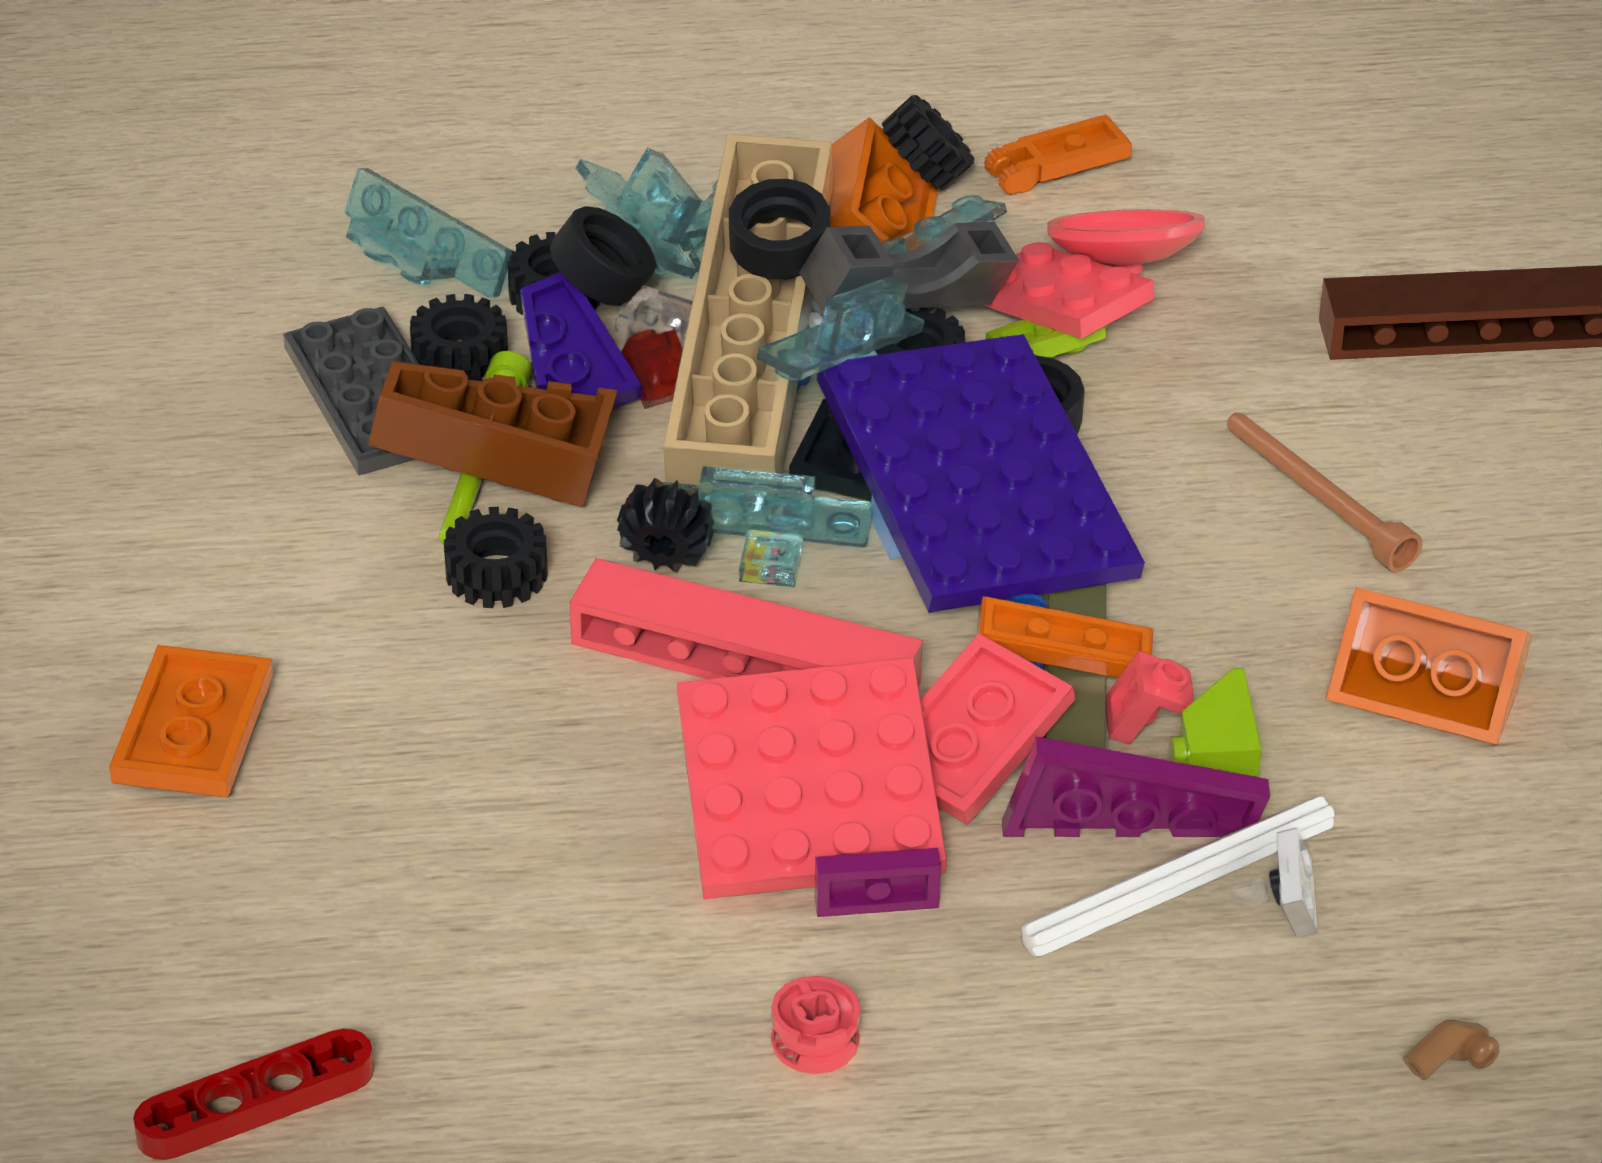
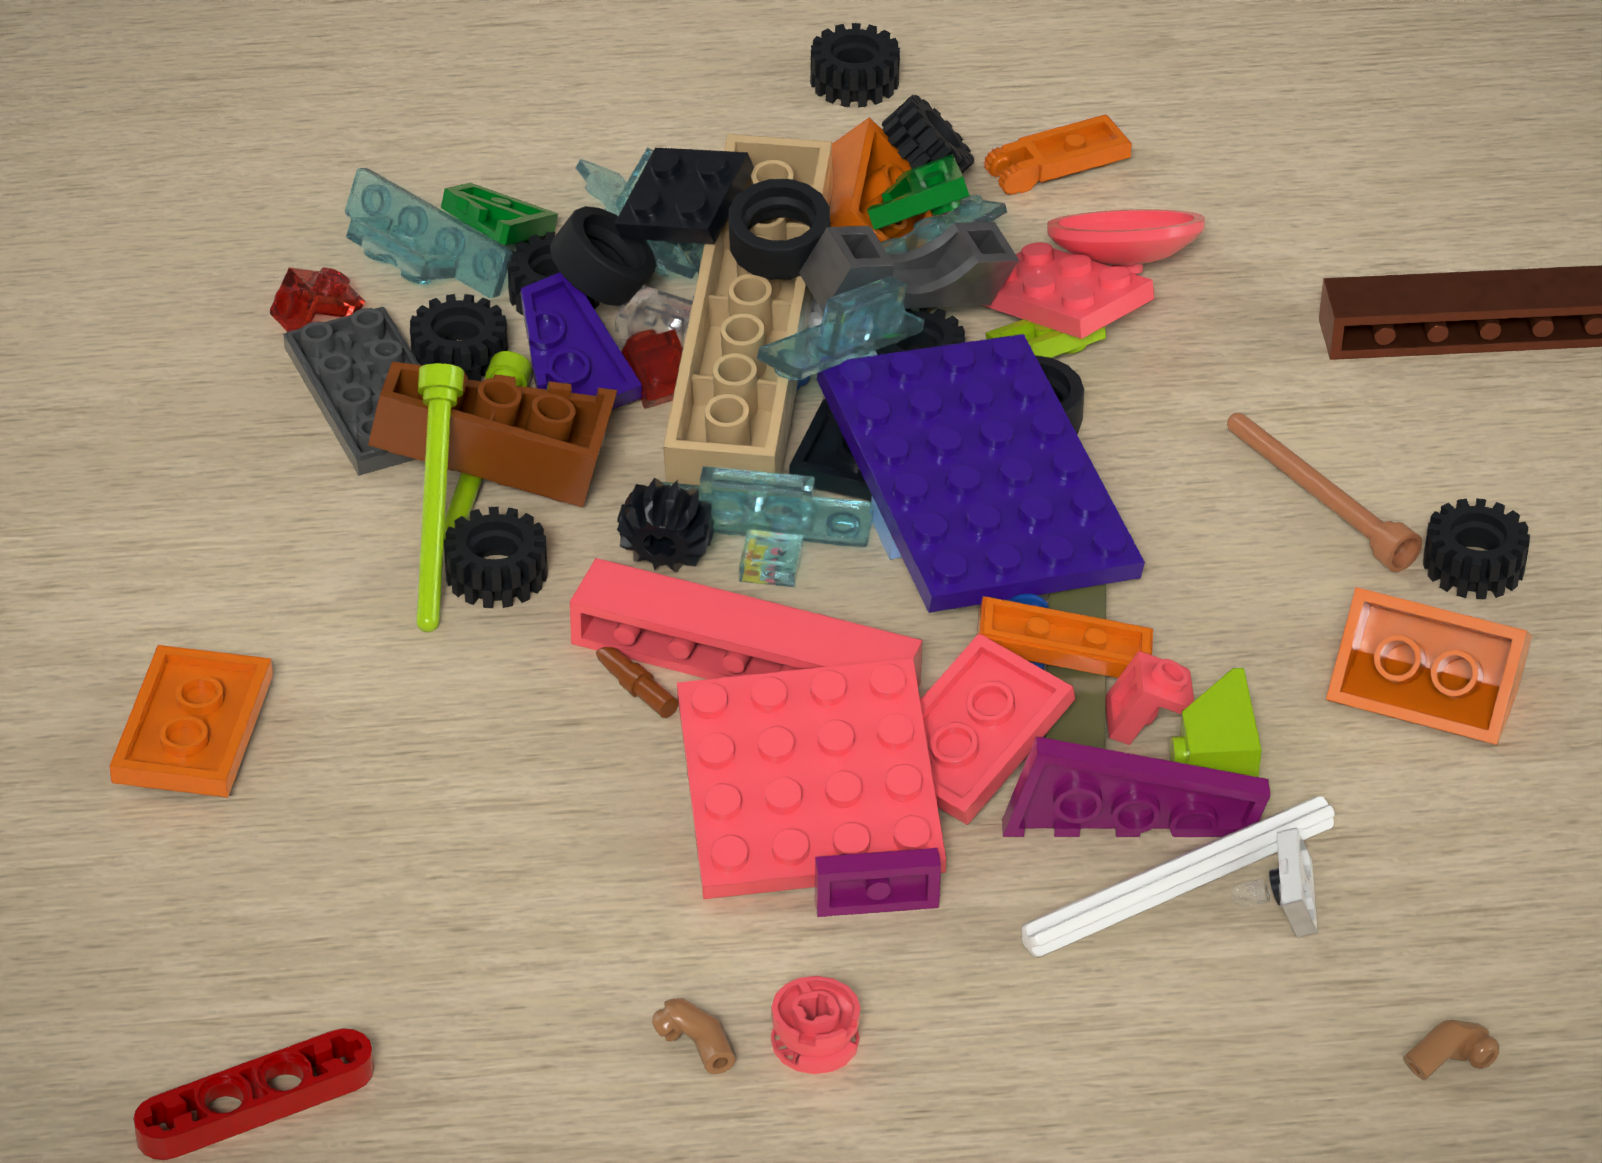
(313, 293): none -> clear red bracket
(440, 388): none -> lime piece
(496, 214): none -> green wing
(637, 681): none -> dark orange piece
(684, 195): none -> black plate
(704, 1029): none -> medium nougat arm
(855, 65): none -> black tyre
(928, 187): none -> green wing
(1475, 570): none -> black tyre

